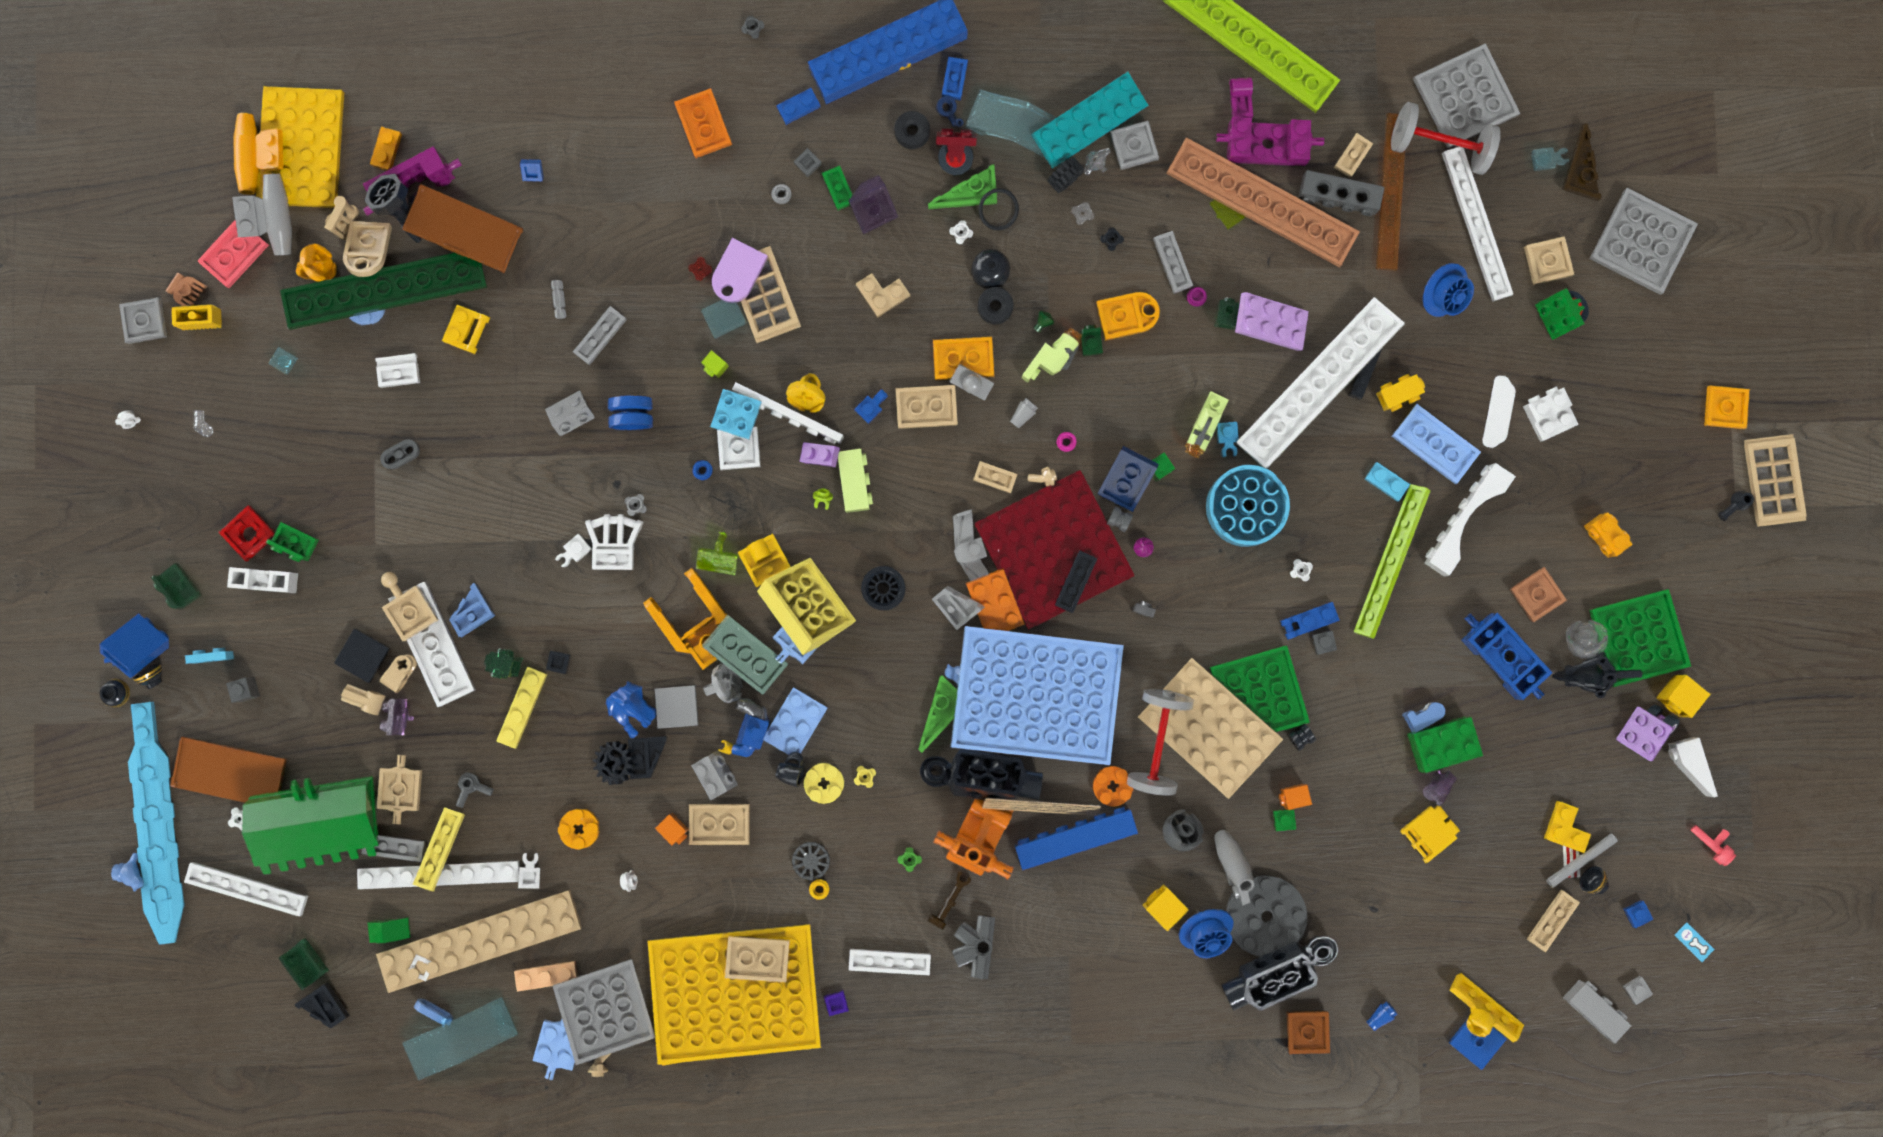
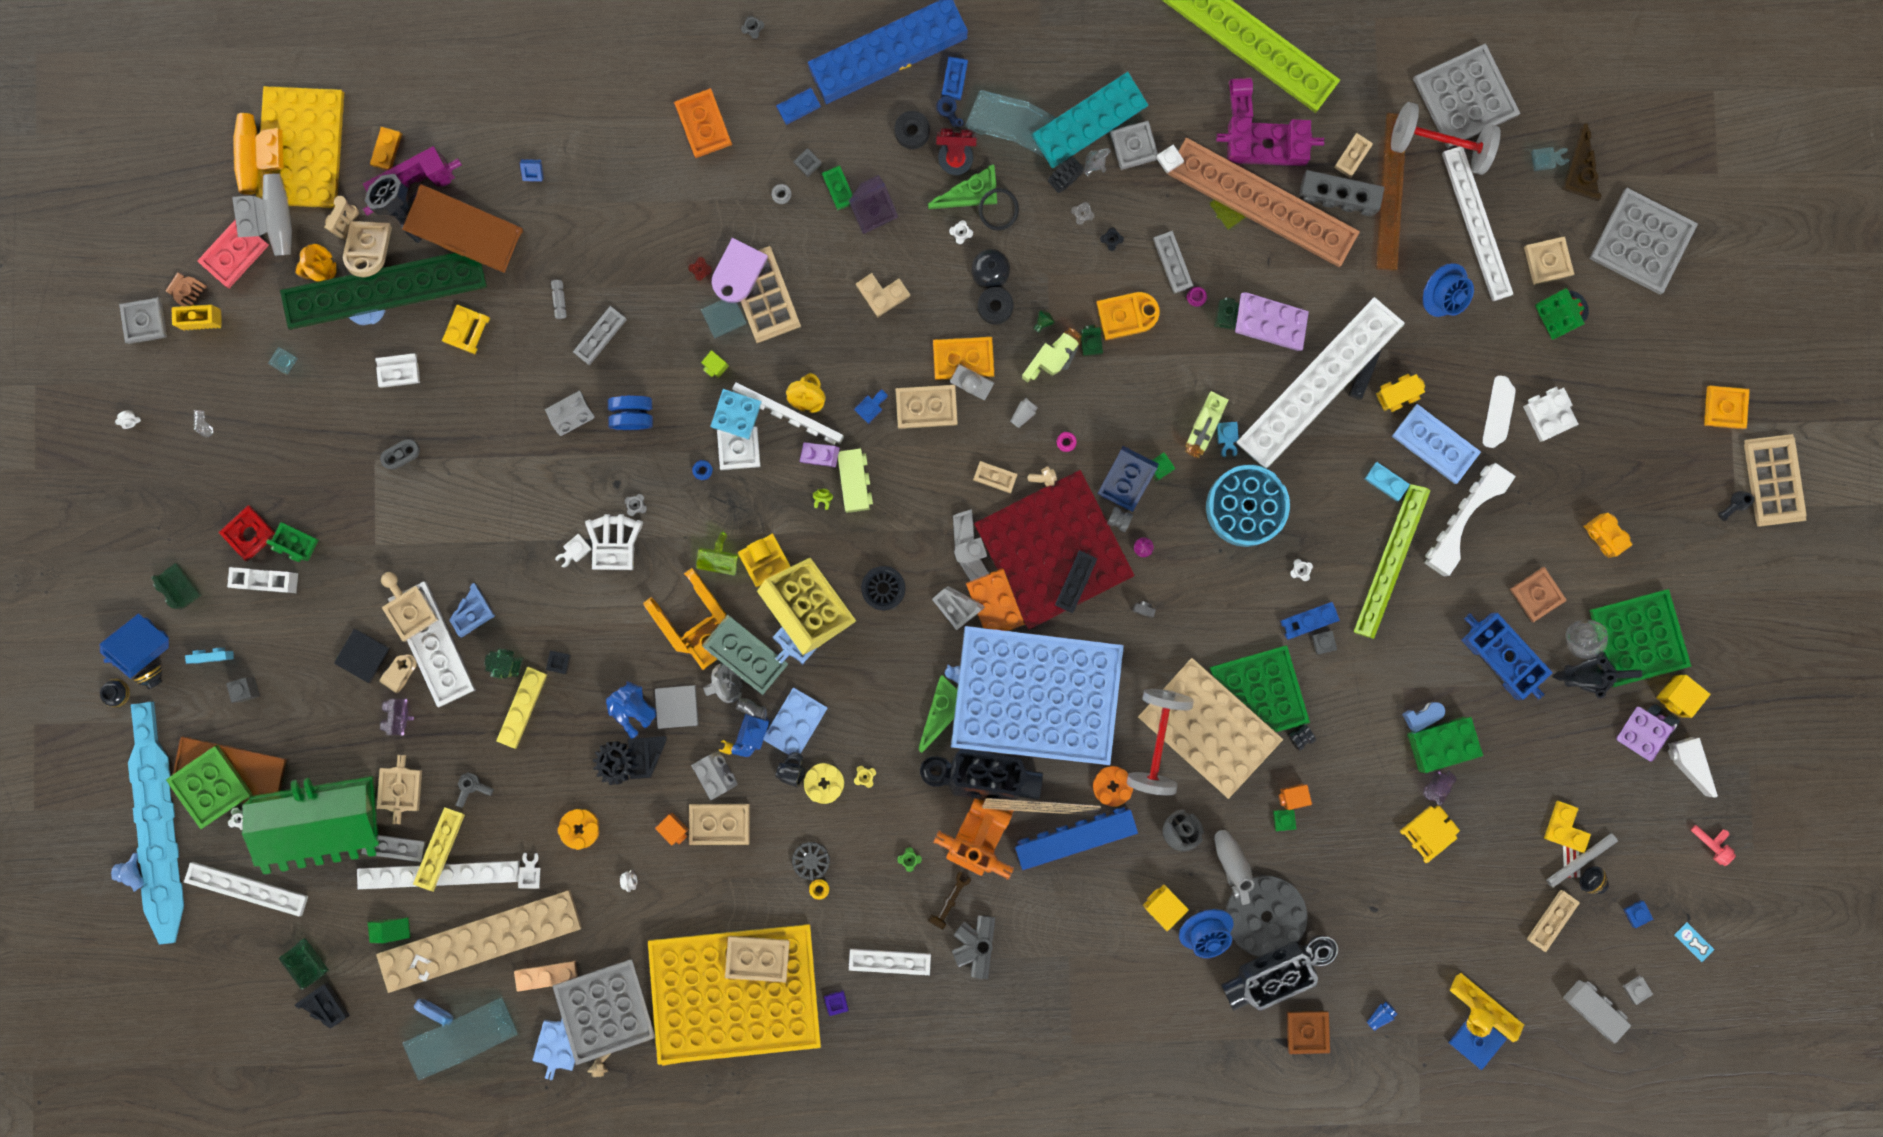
(209, 786): none -> bright green plate
(367, 700): tan piece -> none
(1170, 159): none -> white plate

